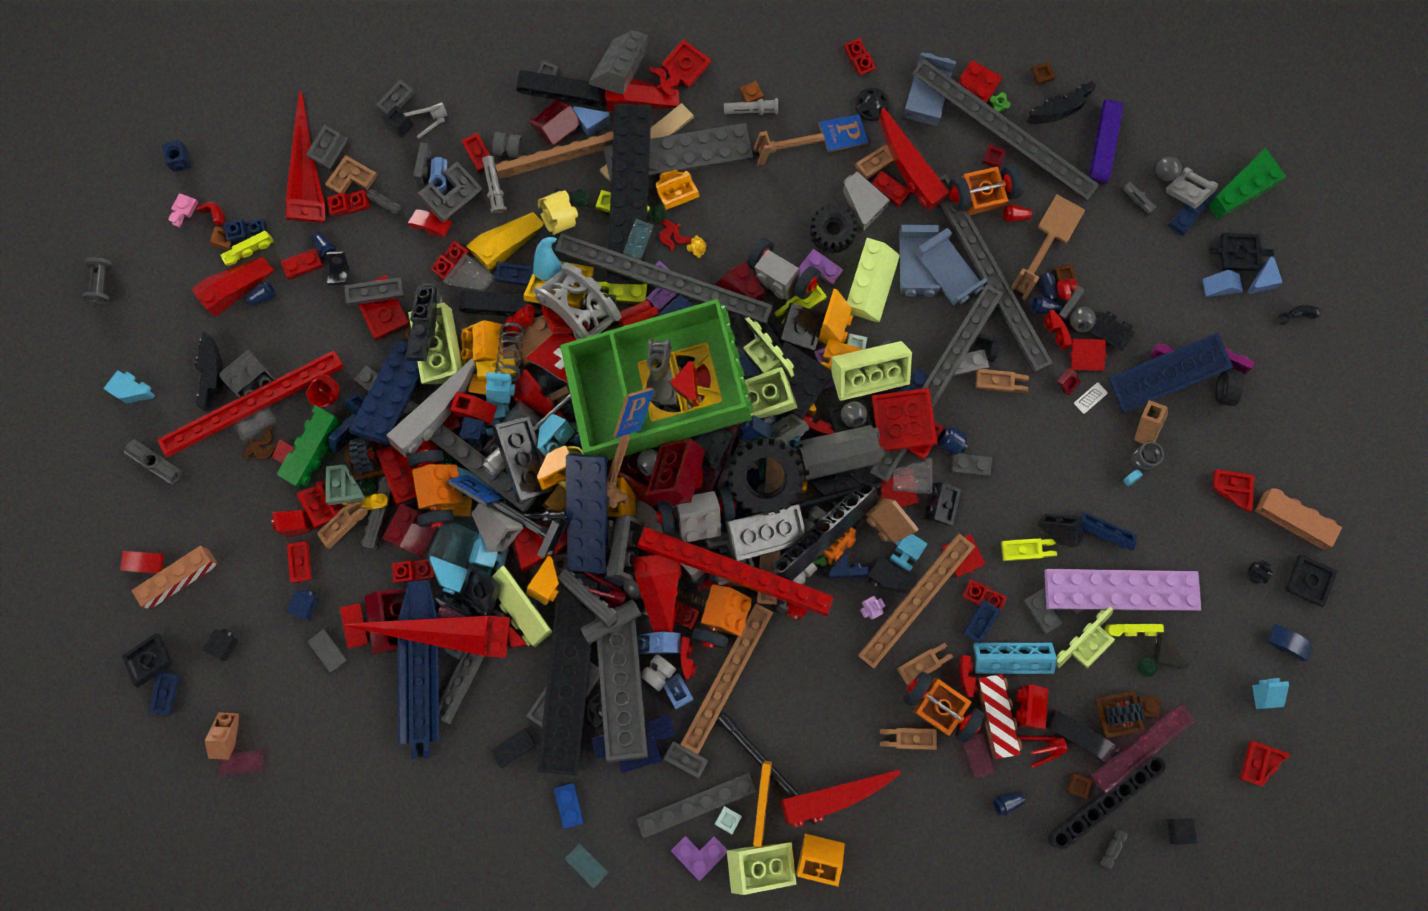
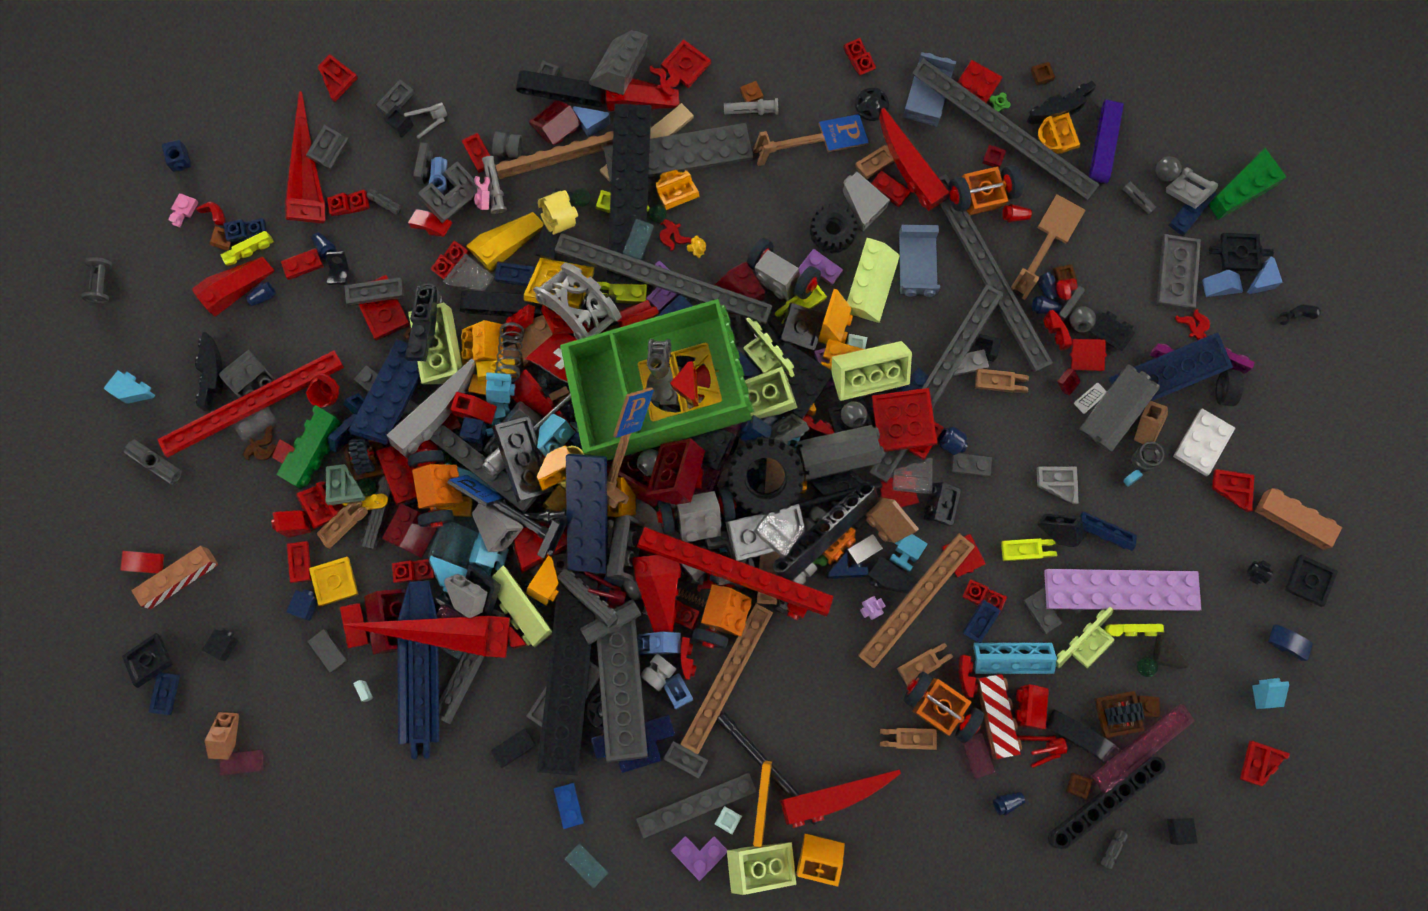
(333, 581): none -> yellow plate
(336, 76): none -> red wing
(348, 172): medium nougat plate -> none
(363, 691): none -> light aqua tile
(465, 595): none -> light grey slope
(482, 196): none -> bright pink plate
(545, 261): medium azure hat -> none
(778, 533): none -> clear wing
(865, 549): none -> white sticker
(949, 268): sand blue panel -> none
(1058, 134): none -> light orange slope
(1059, 482): none -> light grey wing
(1119, 408): none -> dark grey brick
(1178, 272): none -> flat silver tile
(1203, 326): none -> red piece
(1204, 442): none -> white plate

